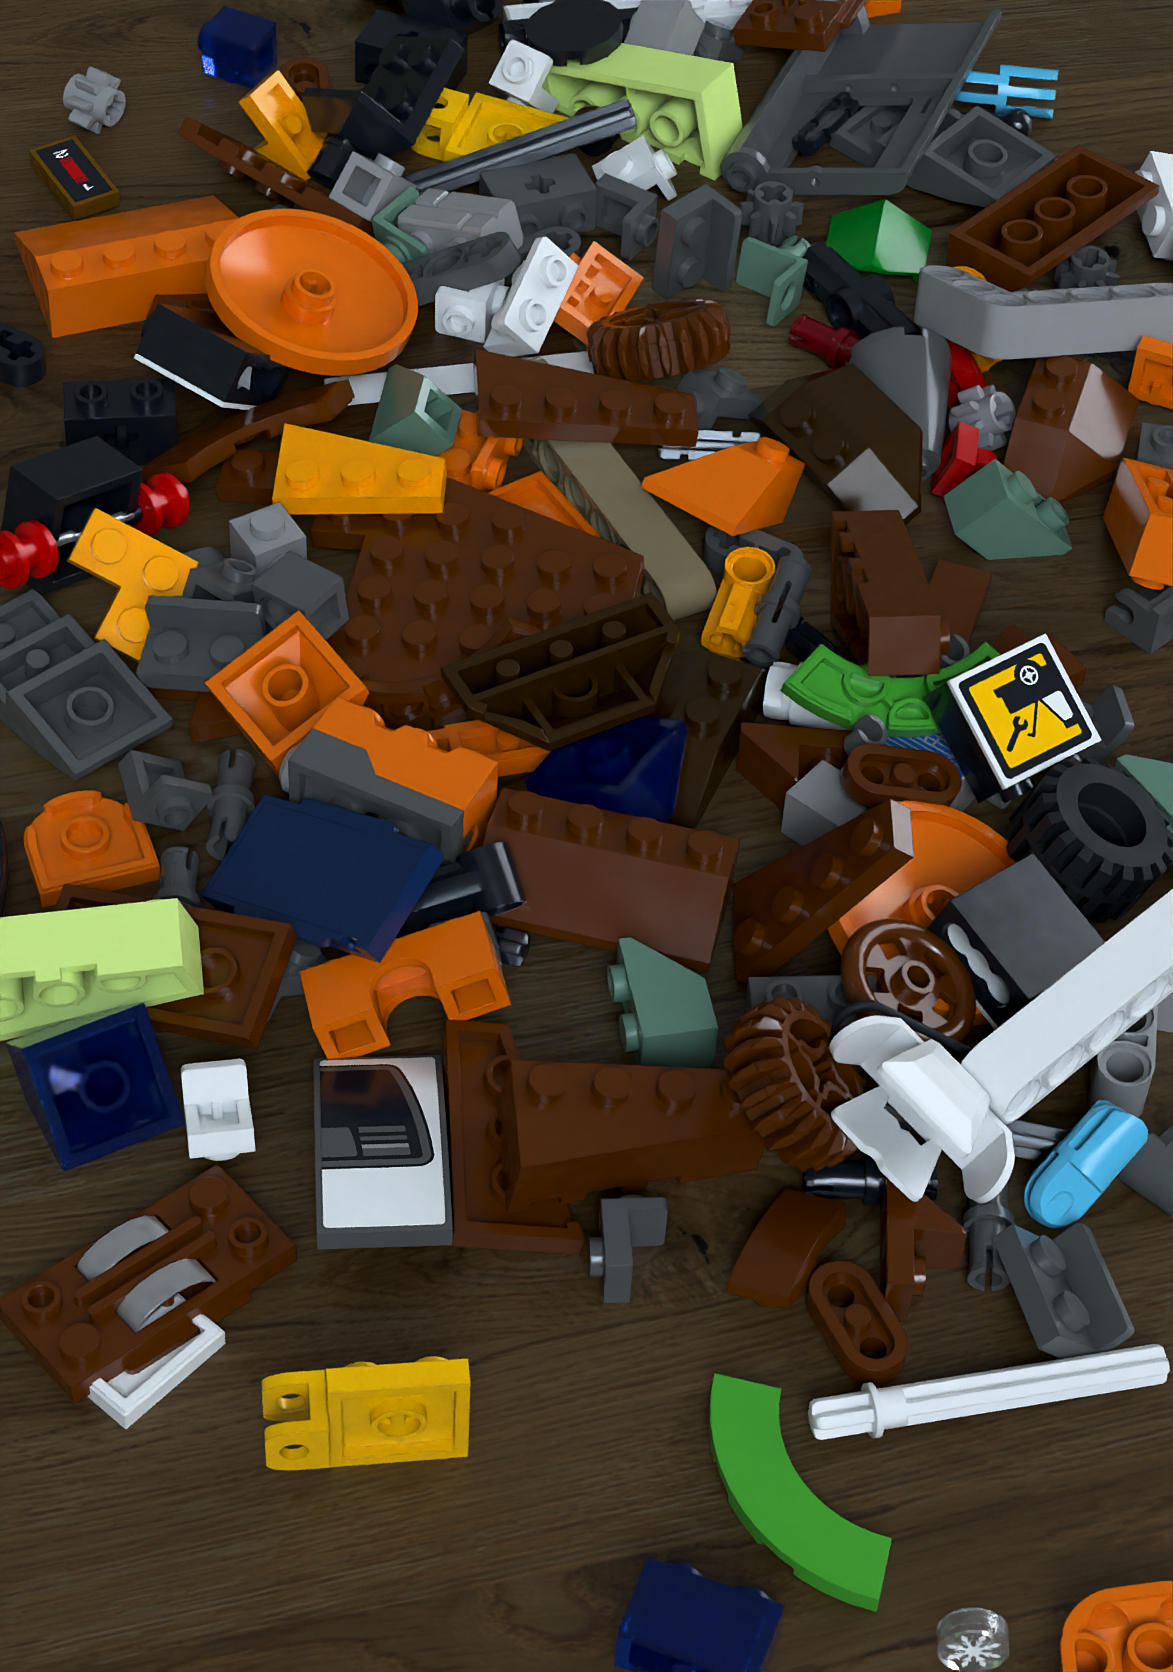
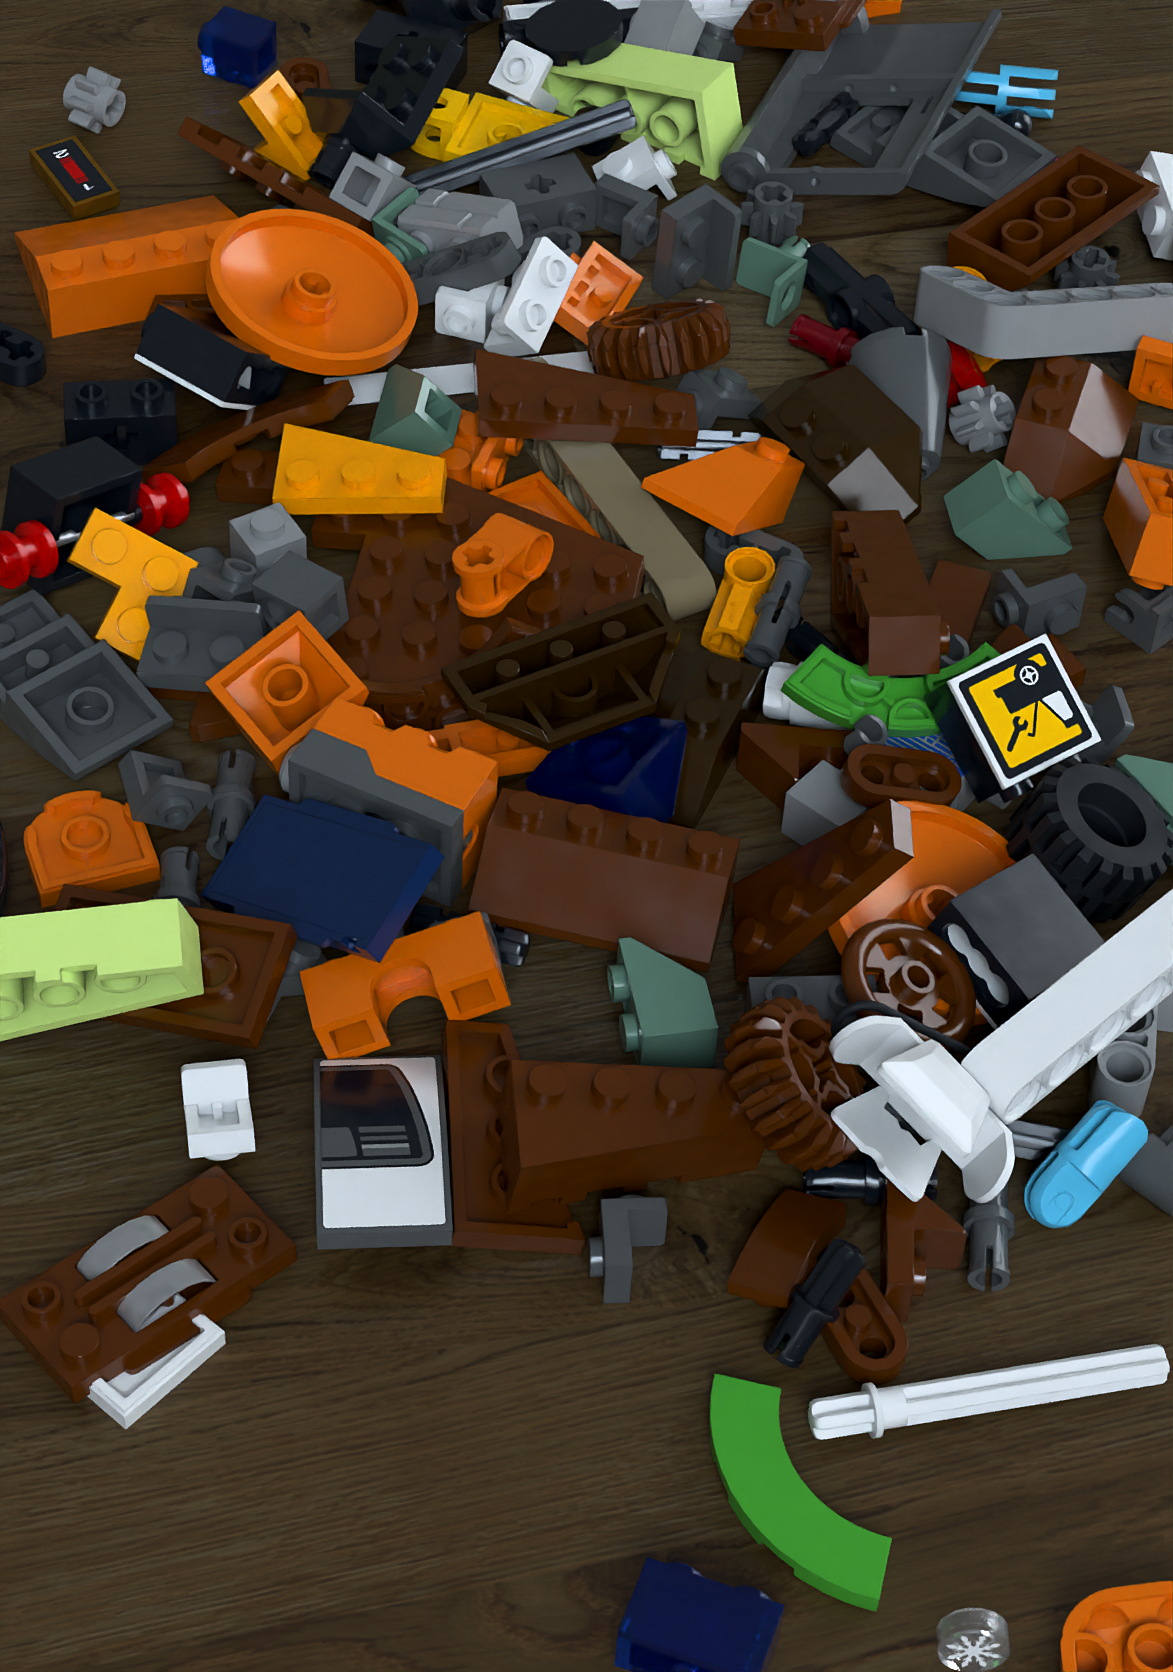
(96, 1083): clear blue slope -> none
(368, 1414): yellow plate -> none
(477, 881): black piece -> none
(499, 564): none -> orange piece
(815, 1302): none -> black axle
(880, 239): green slope -> none
(959, 459): red tile -> none
(1041, 608): none -> dark grey bracket
(1064, 1290): dark grey bracket -> none

